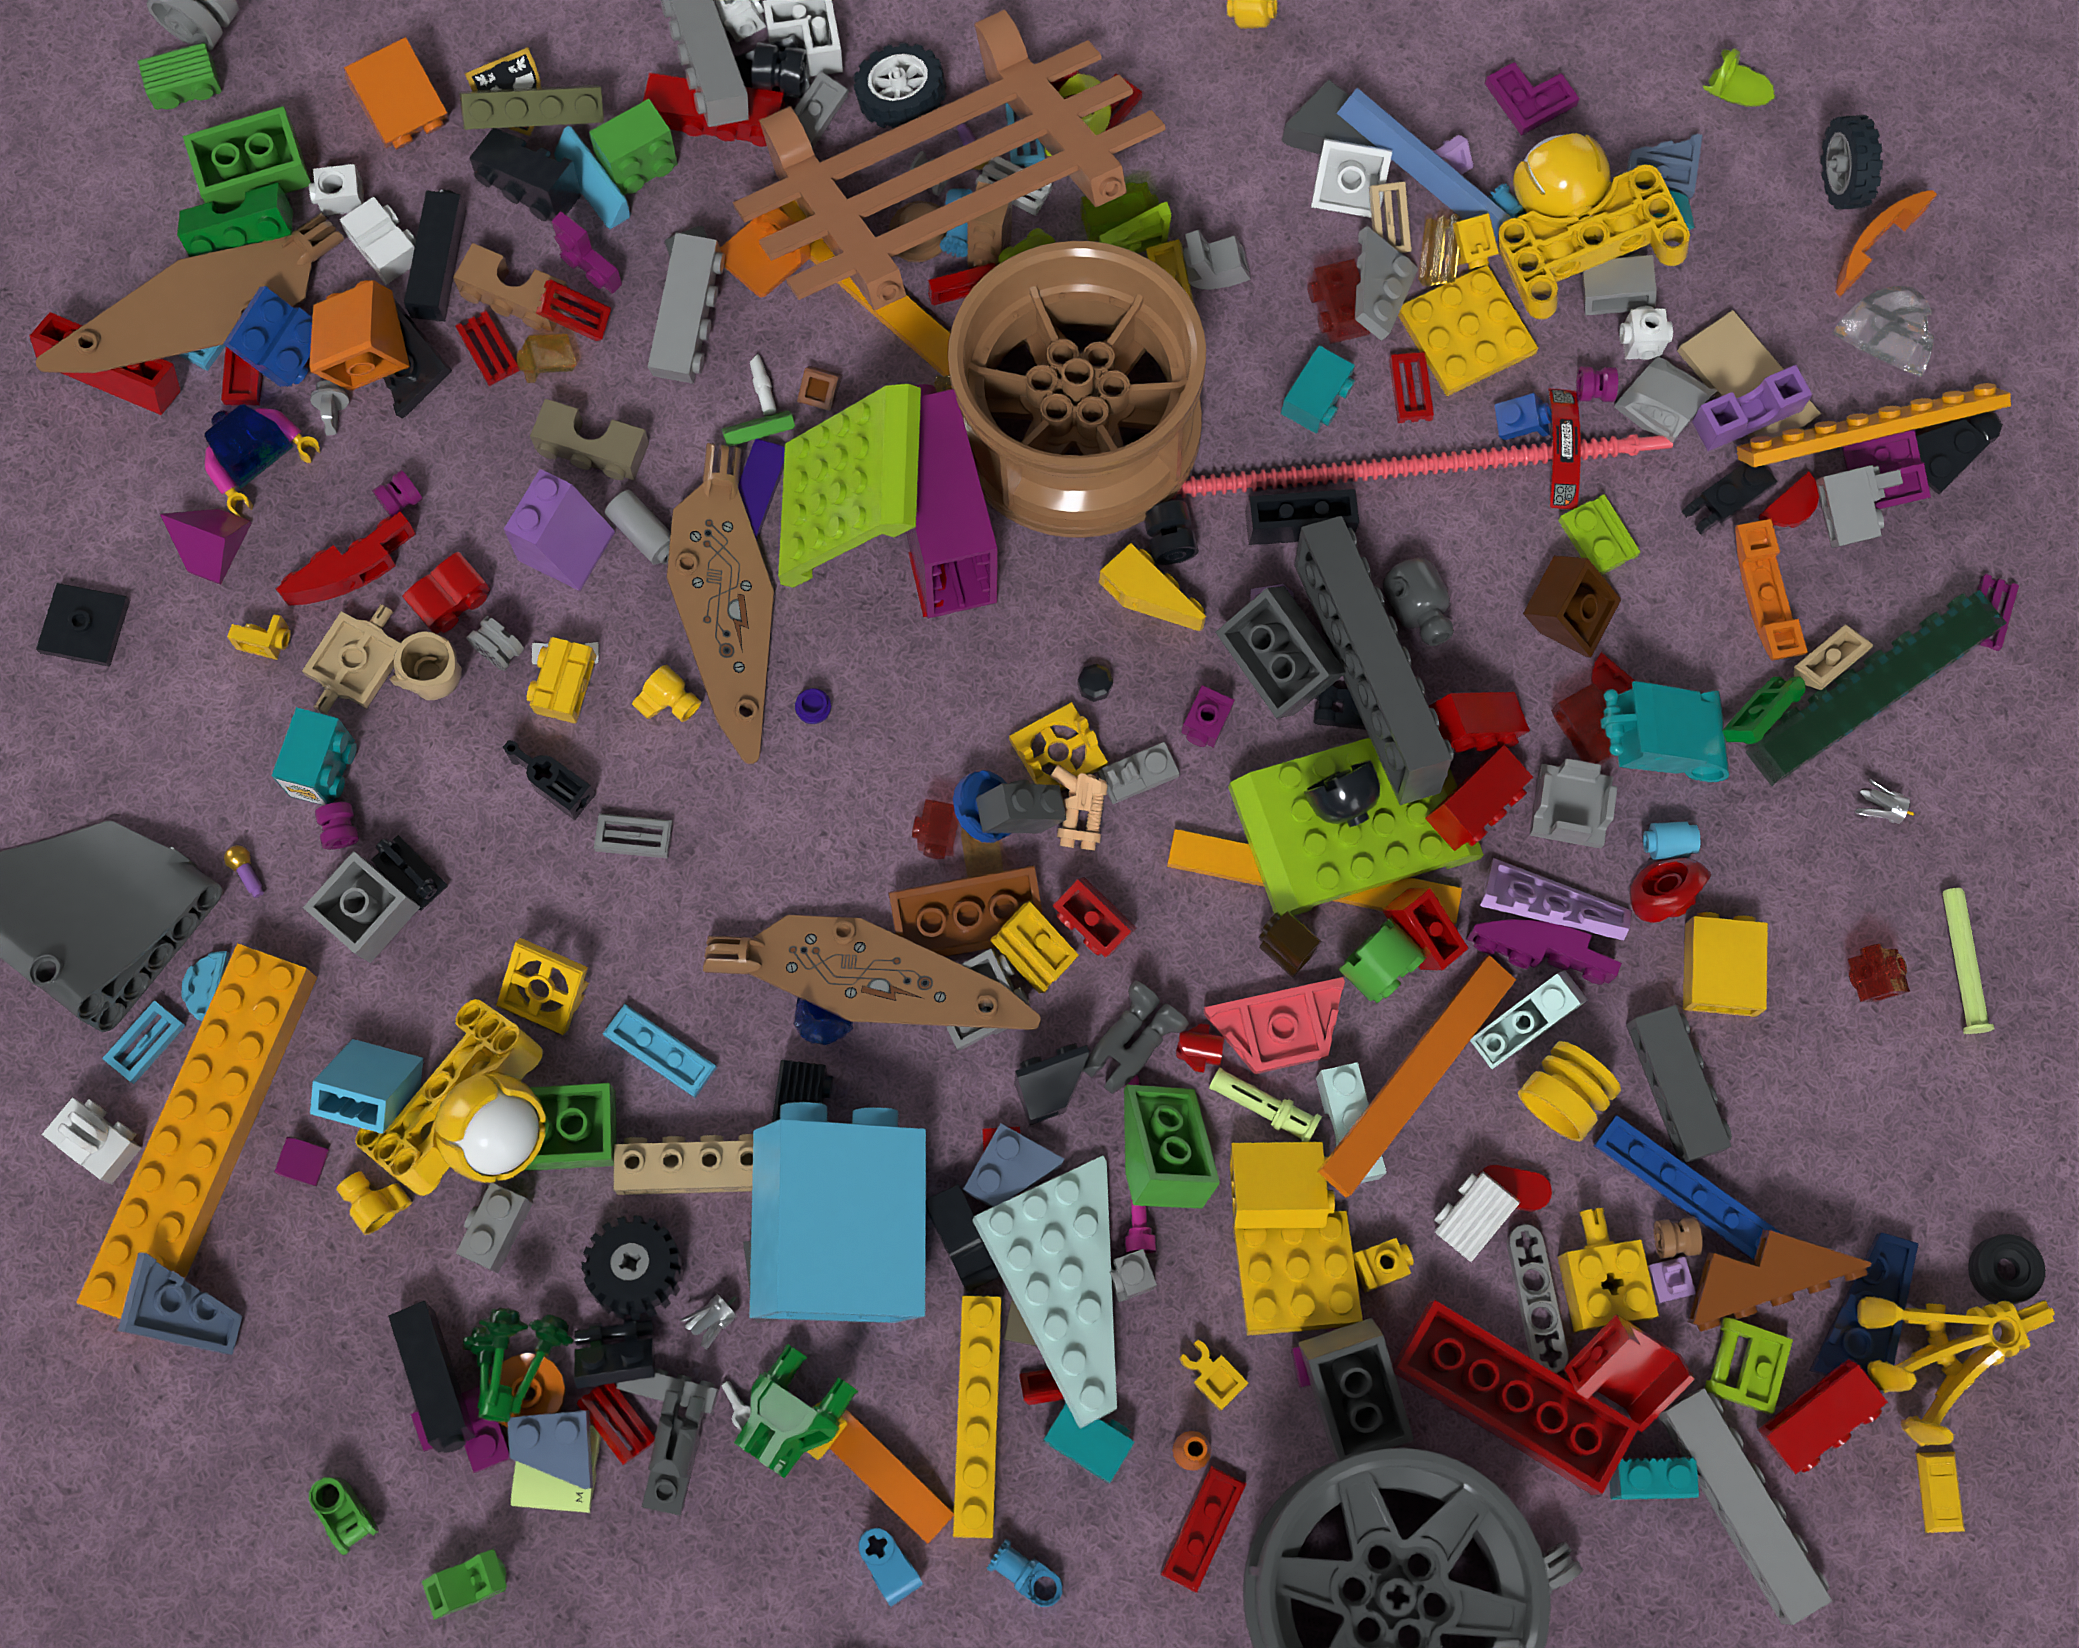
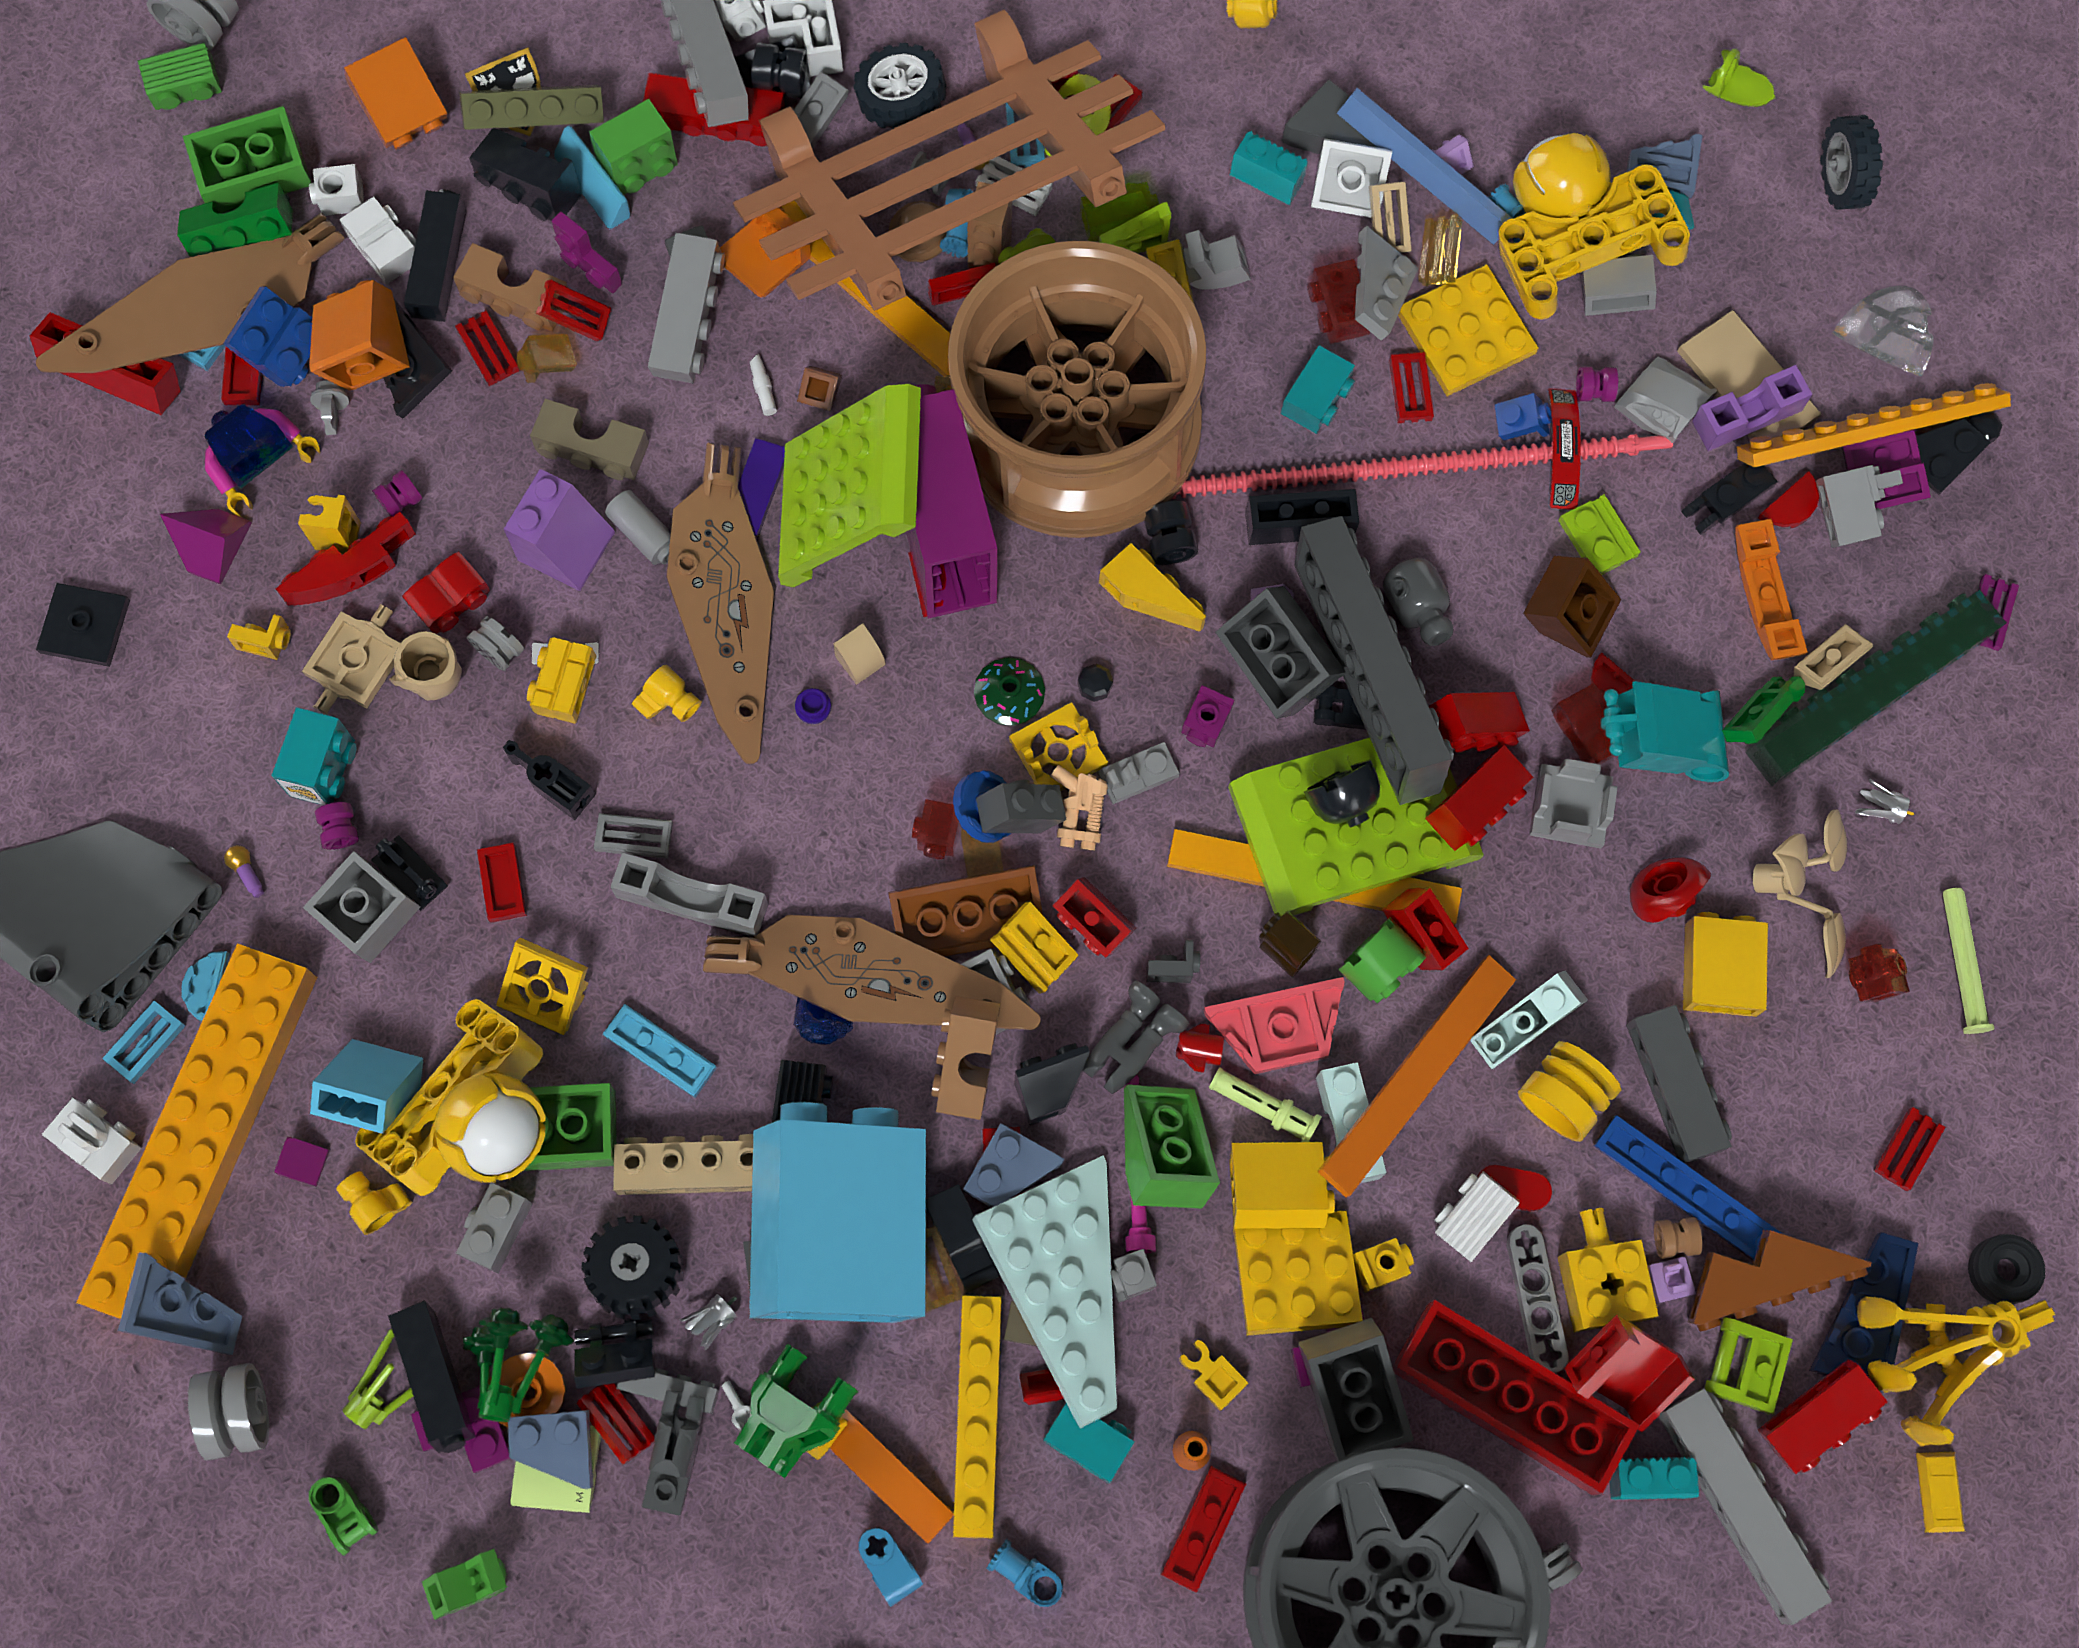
(228, 1411): none -> light grey wheel
(334, 526): none -> yellow hinge
(364, 1401): none -> lime plant
(501, 882): none -> red tile
(661, 889): none -> light grey arch
(758, 428): bright green tile -> none
(859, 654): none -> tan brick
(942, 1299): none -> clear yellow tile
(970, 1030): none -> medium nougat arch
(1009, 707): none -> dark green dish
(1169, 970): none -> dark grey bracket
(1268, 167): none -> teal brick
(1475, 240): yellow bracket -> none
(1530, 105): magenta plate -> none
(1531, 940): magenta slope -> none
(1546, 900): lavender wing -> none
(1645, 333): white brick -> none
(1671, 840): medium azure brick -> none
(1791, 877): none -> tan plant
(1902, 213): orange slope -> none
(1925, 1123): none -> red tile

